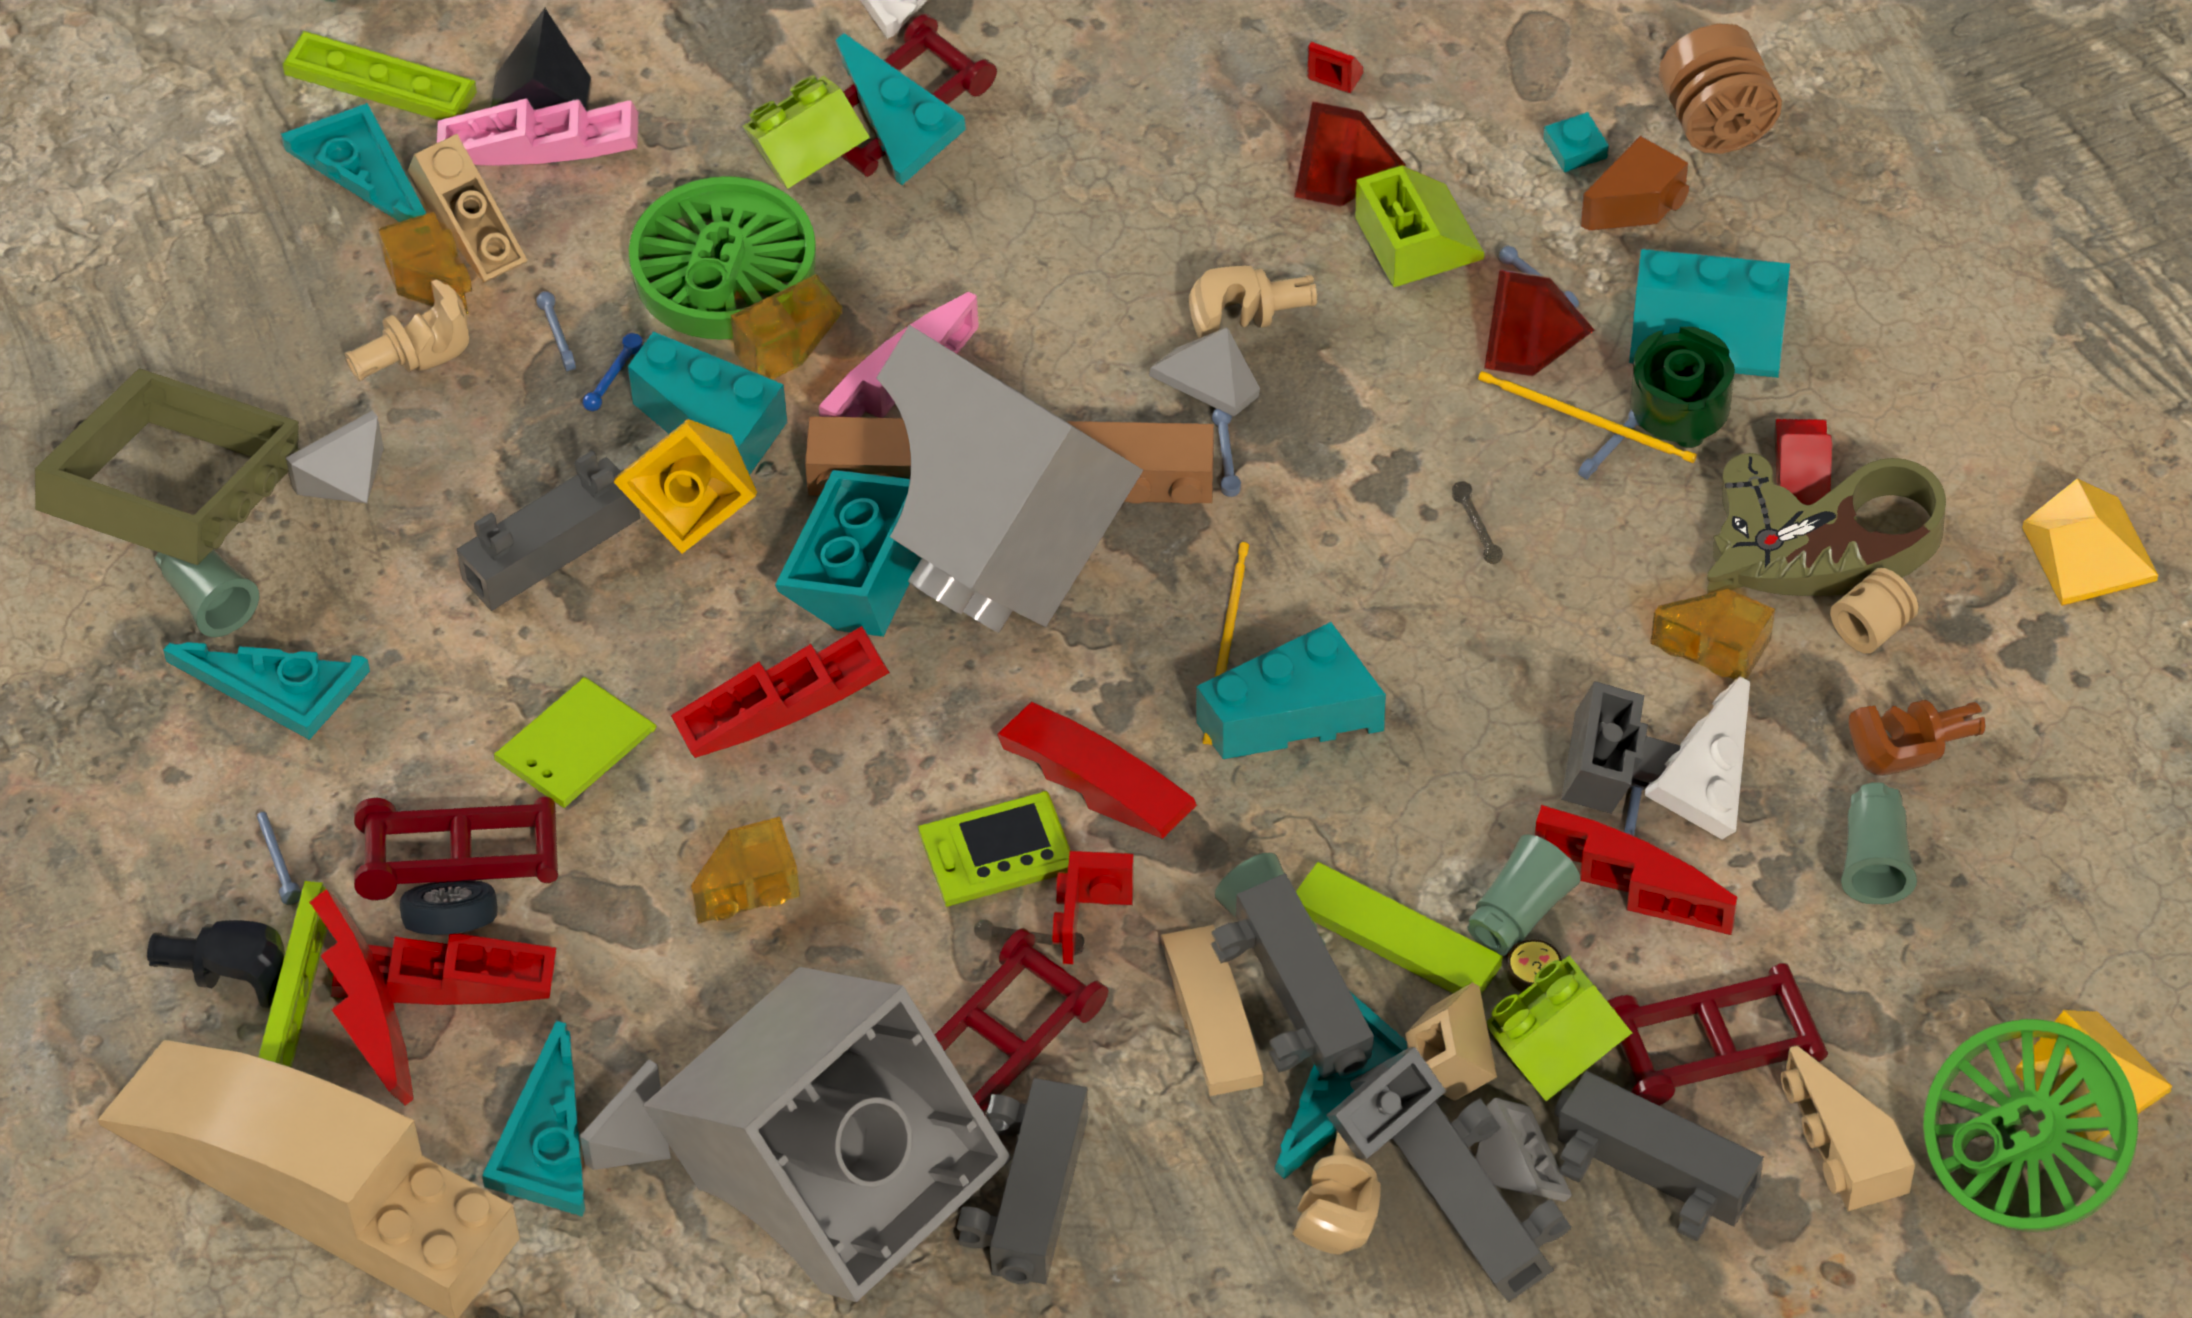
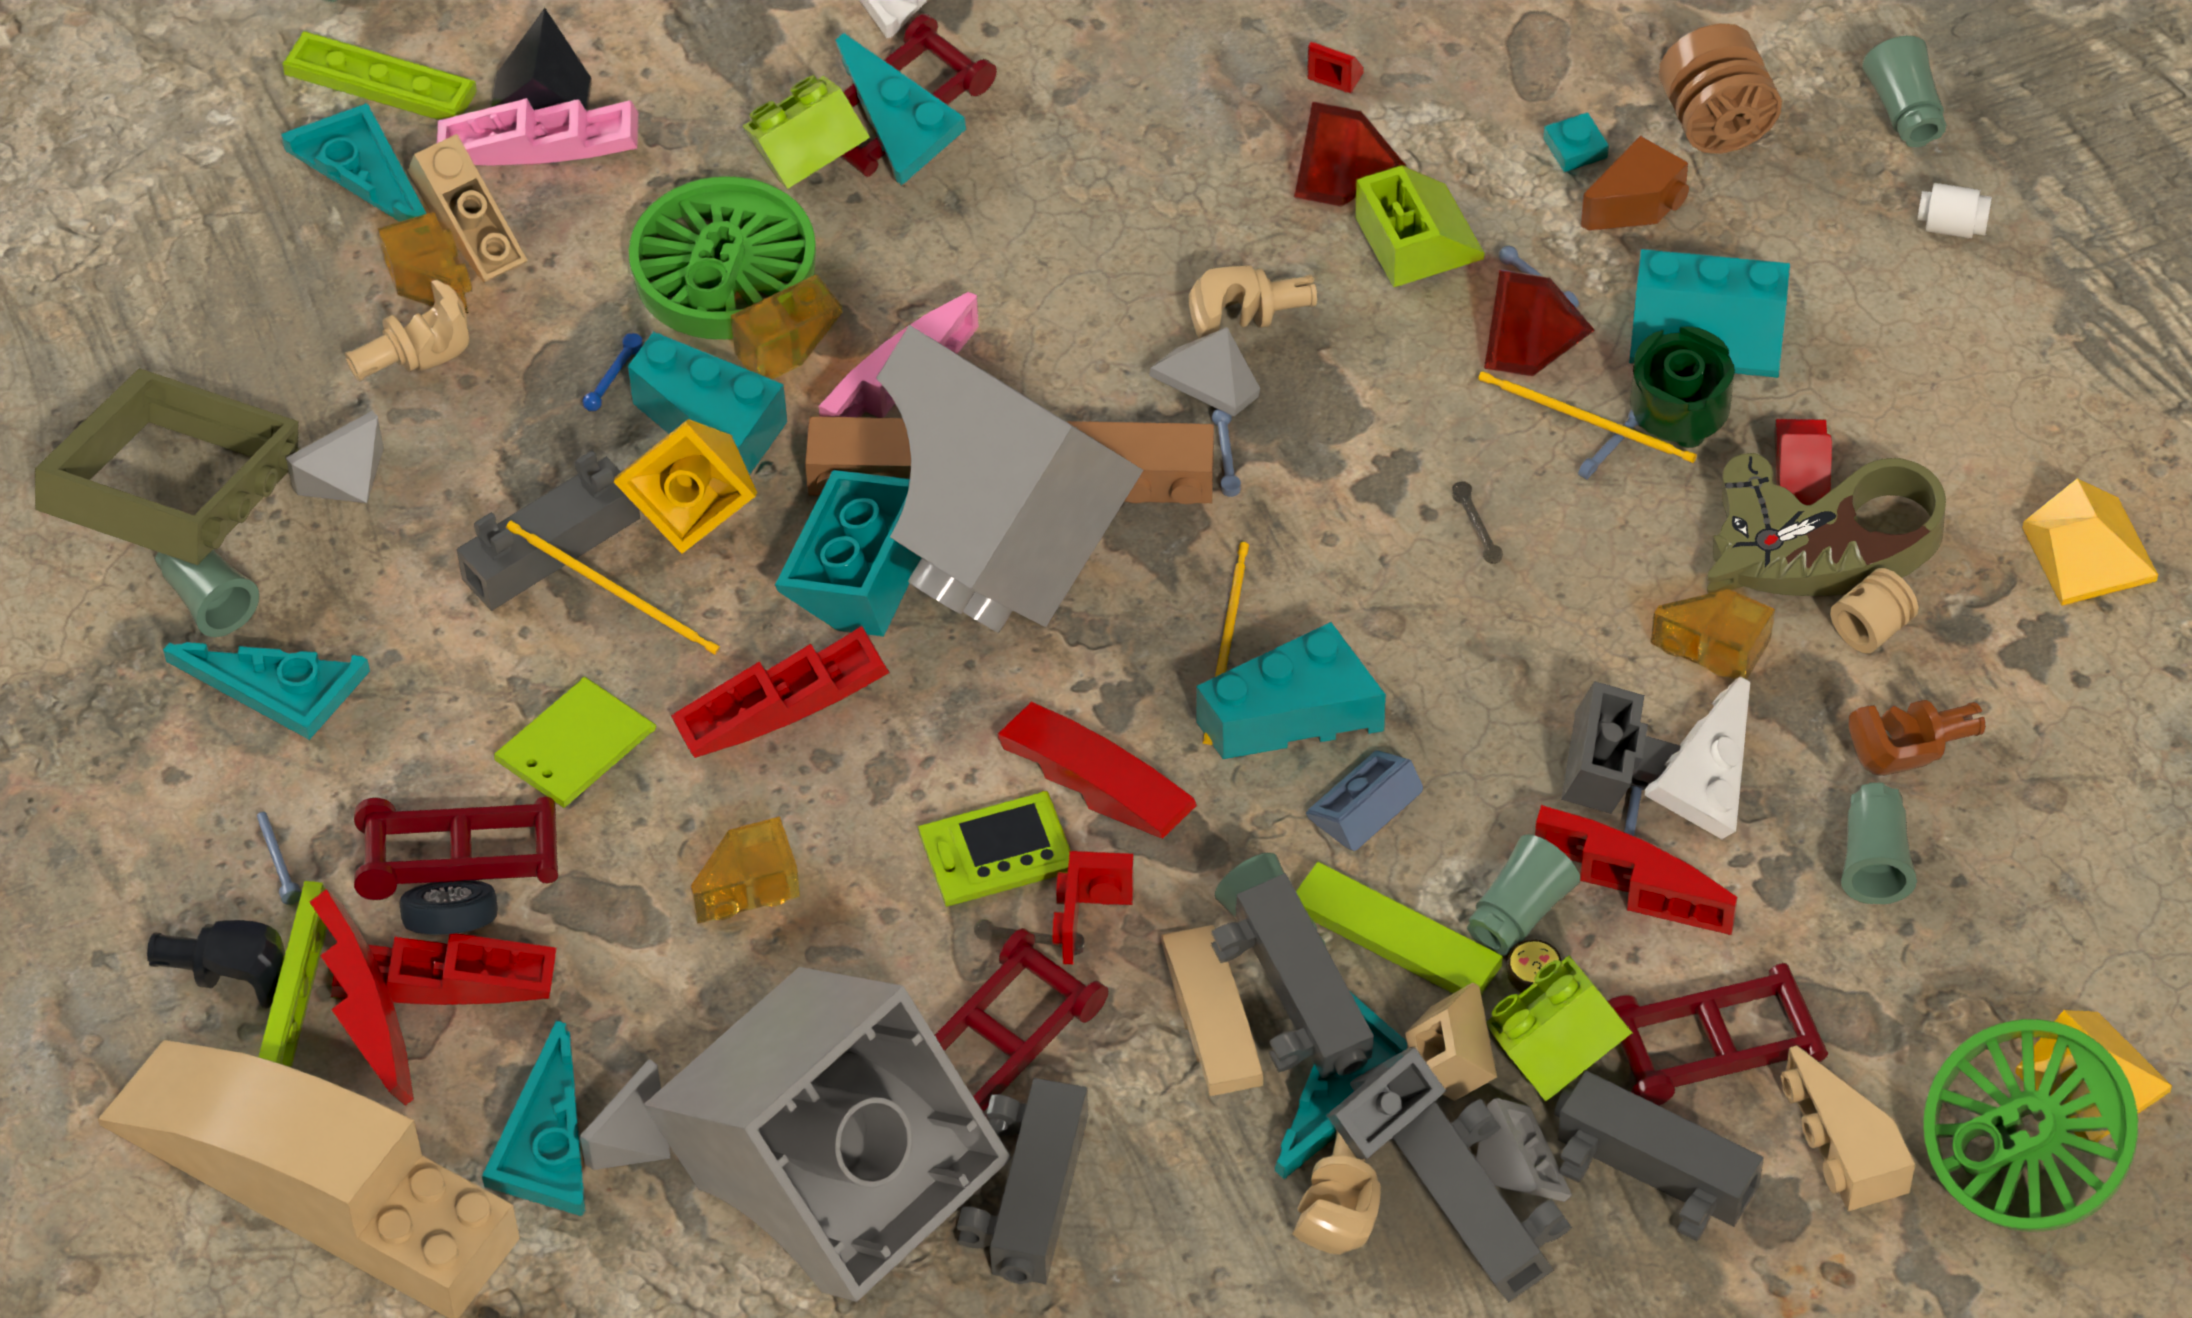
(546, 302): sand blue hinge -> none
(612, 587): none -> yellow piece
(1367, 799): none -> sand blue slope
(1906, 88): none -> sand green plant
(1954, 210): none -> white brick

